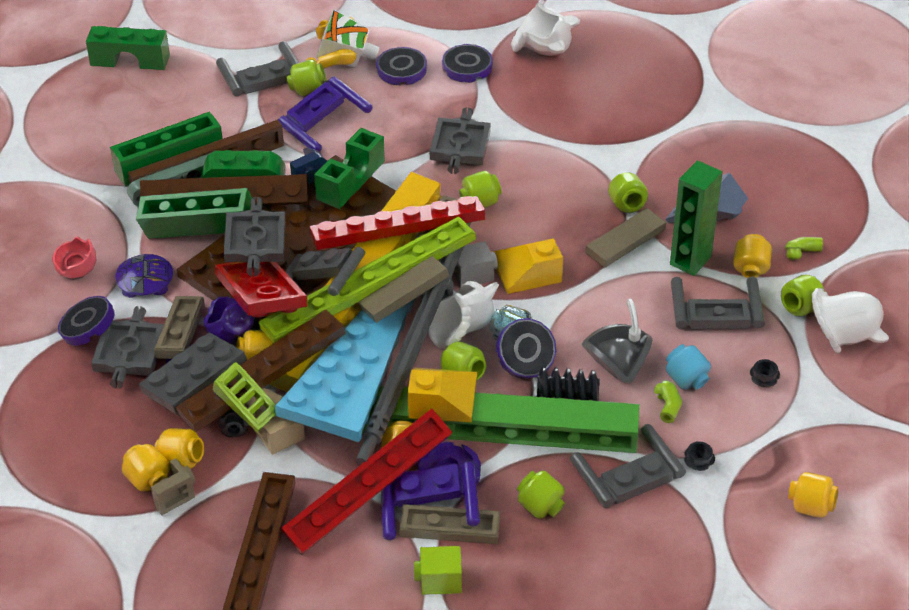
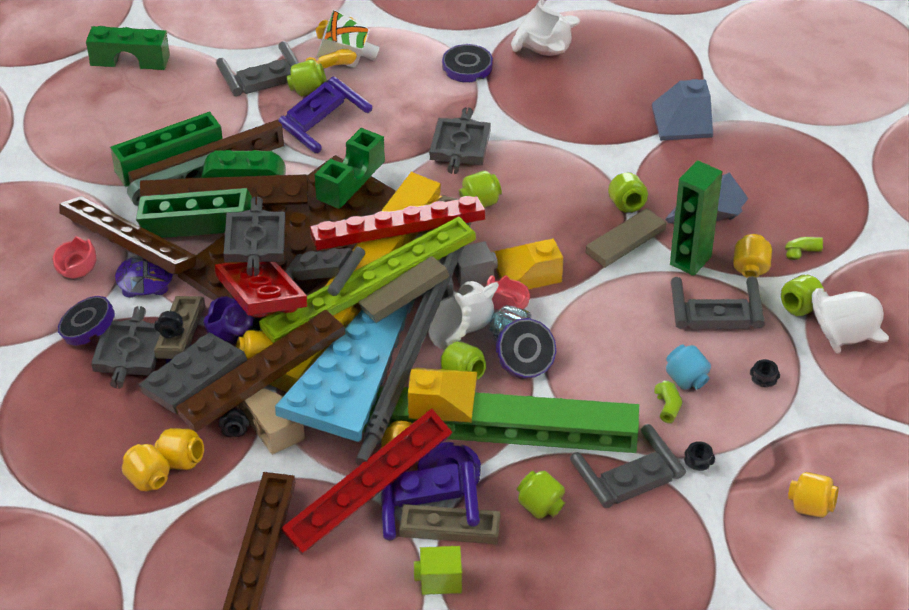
(128, 235): none -> reddish brown plate
(169, 324): none -> black plate
(175, 489): dark tan bracket -> none
(245, 381): lime slope -> none
(308, 164): dark blue plate -> none
(401, 65): tile -> none
(509, 293): none -> coral hair
(567, 385): black piece -> none
(620, 347): dark grey hat -> none
(684, 111): none -> sand blue slope

